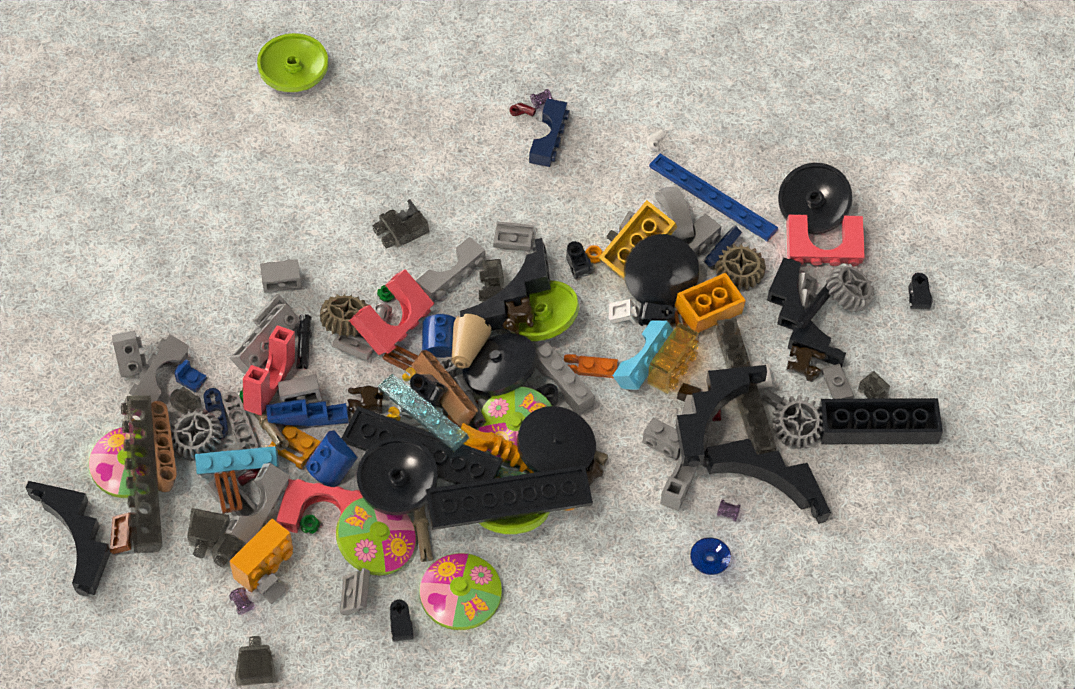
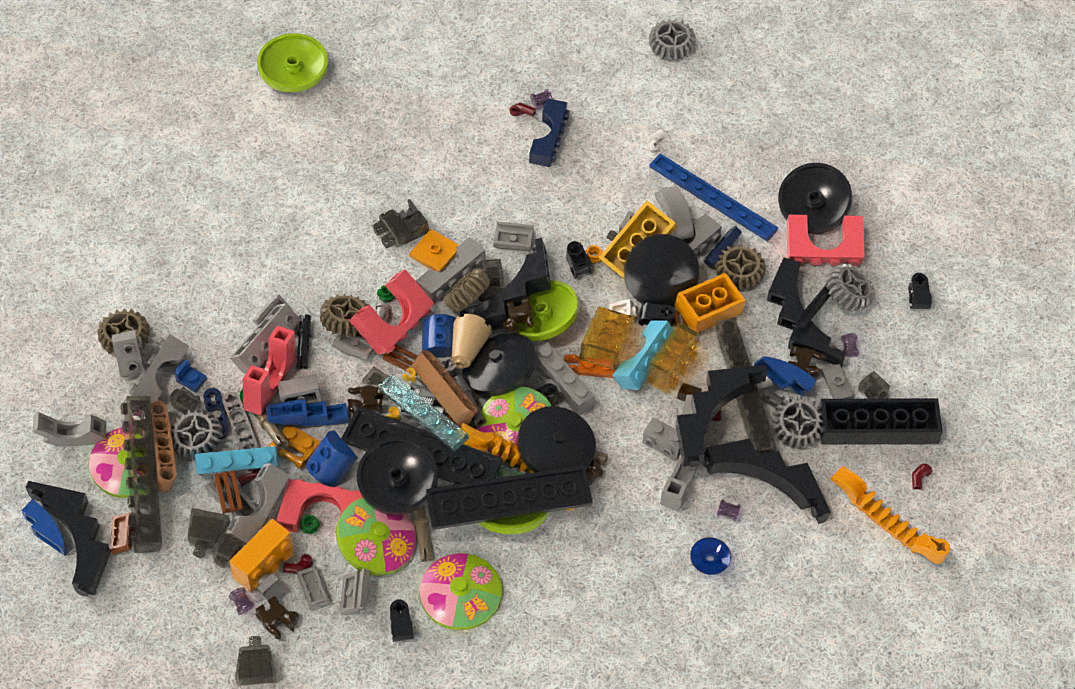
(44, 526): none -> blue slope
(75, 433): none -> light grey arch
(120, 323): none -> dark tan gear
(275, 616): none -> dark brown animal
(280, 275): light grey brick -> none
(304, 563): none -> dark red arm
(312, 587): none -> light grey plate
(374, 377): none -> clear smoke tile
(428, 388): black piece -> none
(434, 251): none -> light orange plate
(466, 290): none -> dark tan gear
(606, 338): none -> clear yellow brick
(672, 39): none -> light grey gear
(787, 374): none -> blue slope
(806, 289): light grey slope -> none
(849, 344): none -> clear purple bush
(855, 487): none -> light orange piece
(917, 475): none -> dark red arm

